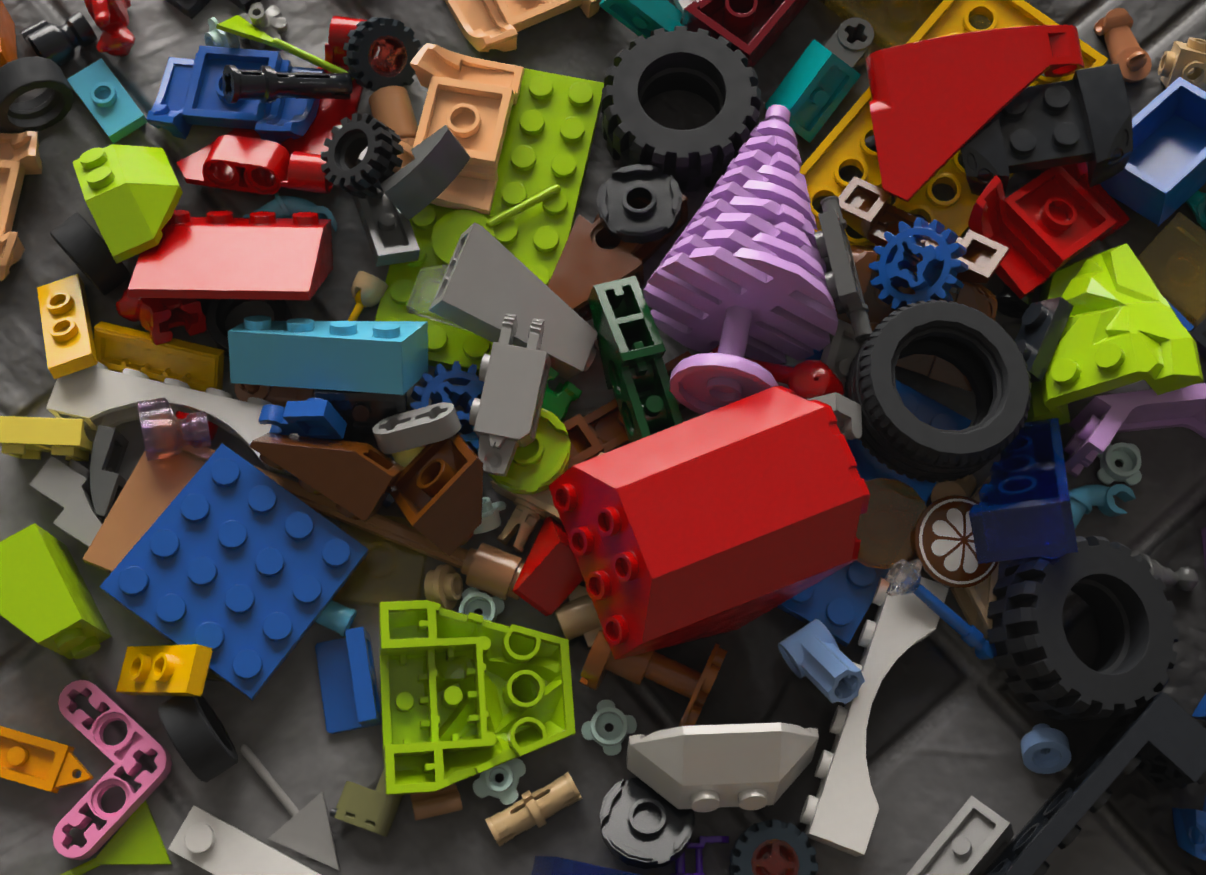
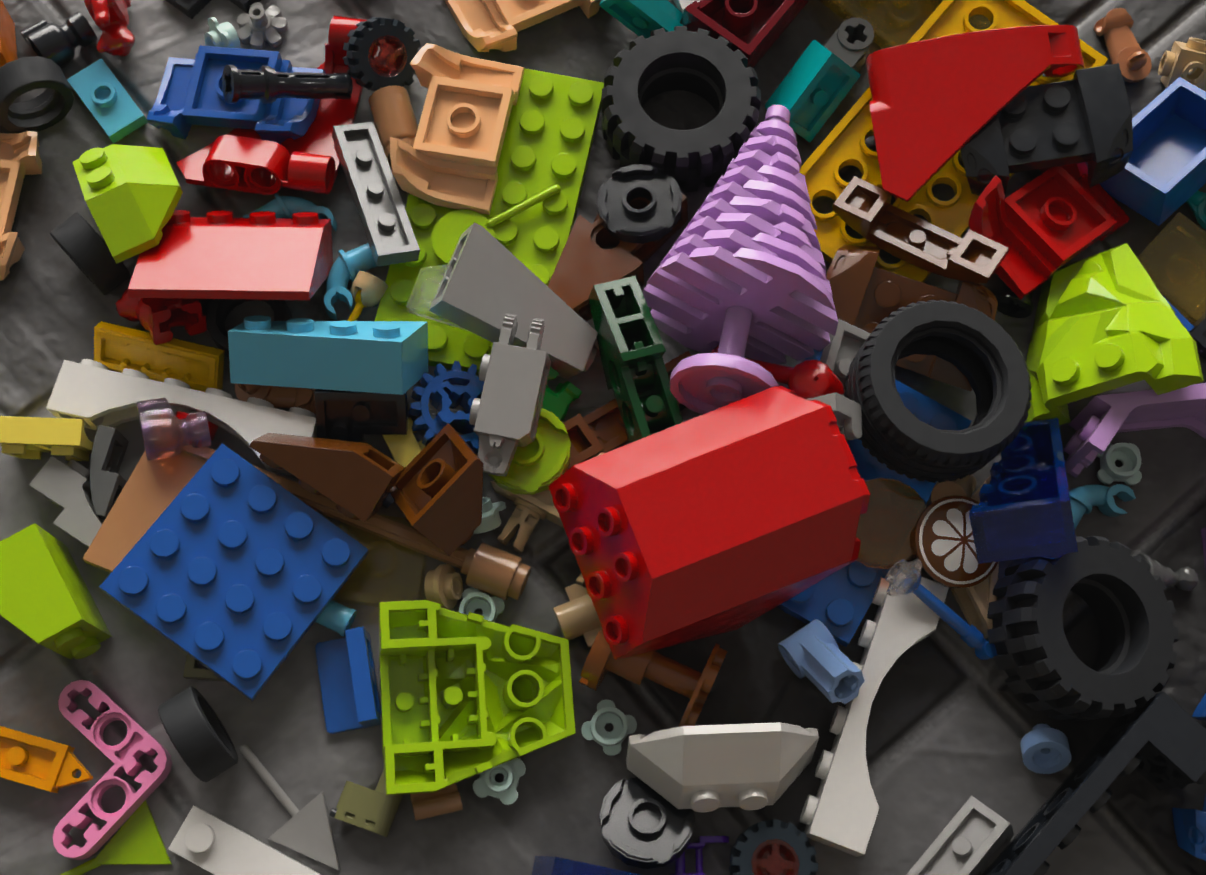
(66, 326): yellow plate -> none
(165, 670): yellow plate -> none
(241, 27): lime piece -> none
(307, 418): blue plate -> none
(343, 270): none -> medium azure piece
(347, 147): black tyre -> none
(416, 428): light grey beam -> none
(428, 175): dark grey slope -> none
(533, 809): tan pin -> none
(549, 570): red slope -> none
(842, 274): dark grey plate -> none
(901, 259): blue gear -> none
(1040, 334): black plate -> none

